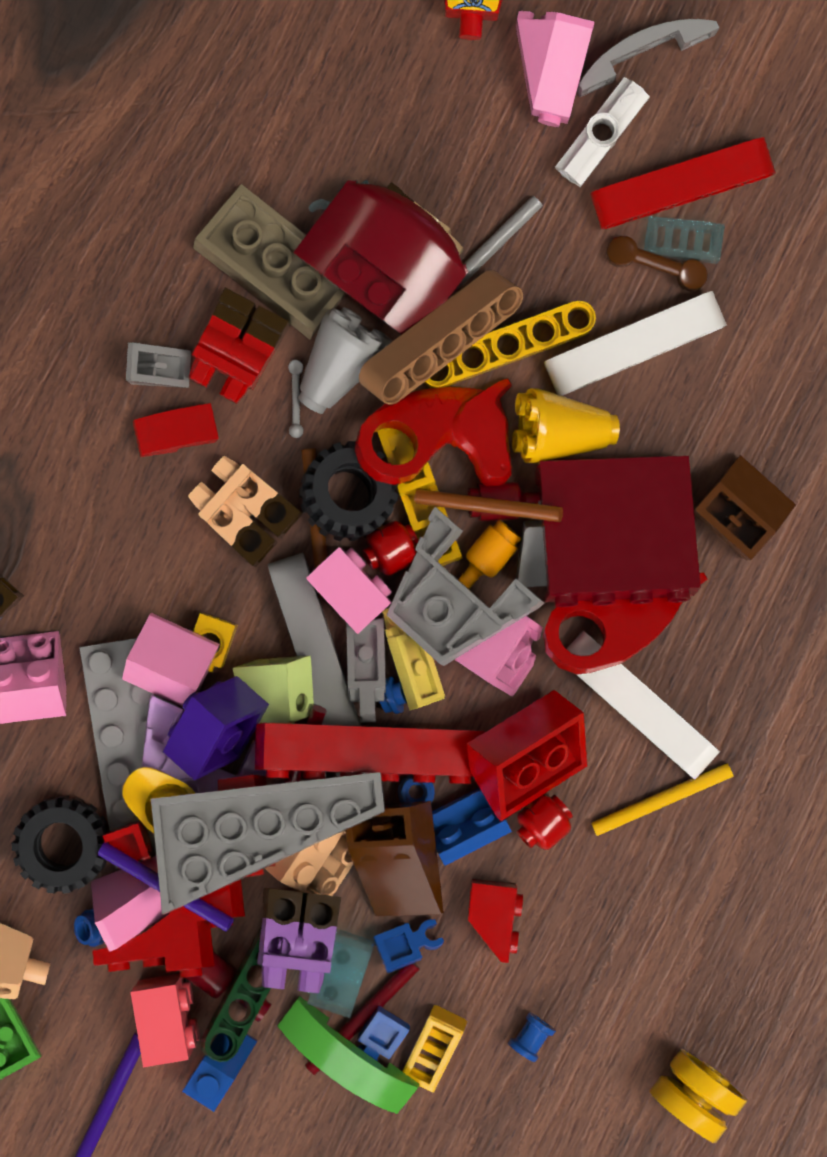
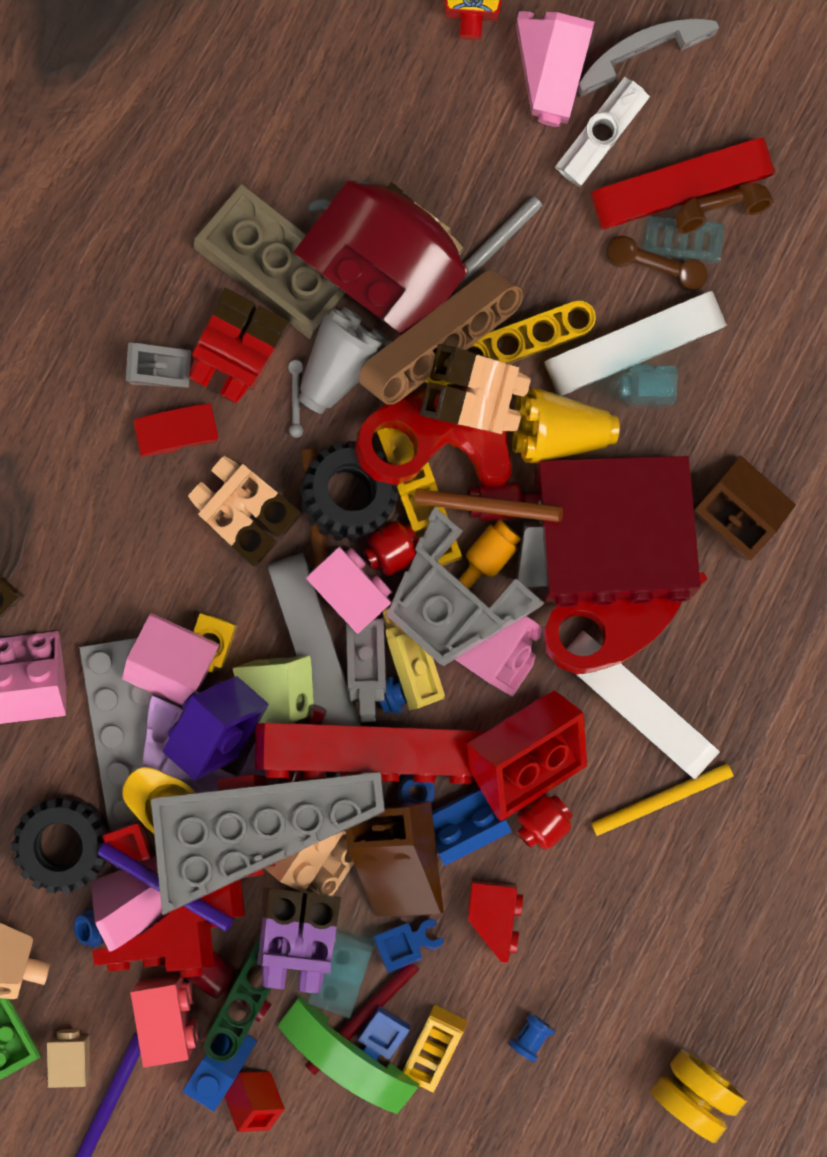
(68, 1059): none -> tan brick
(254, 1101): none -> red panel
(487, 391): none -> hips
(649, 386): none -> clear light blue brick
(753, 197): none -> reddish brown bar

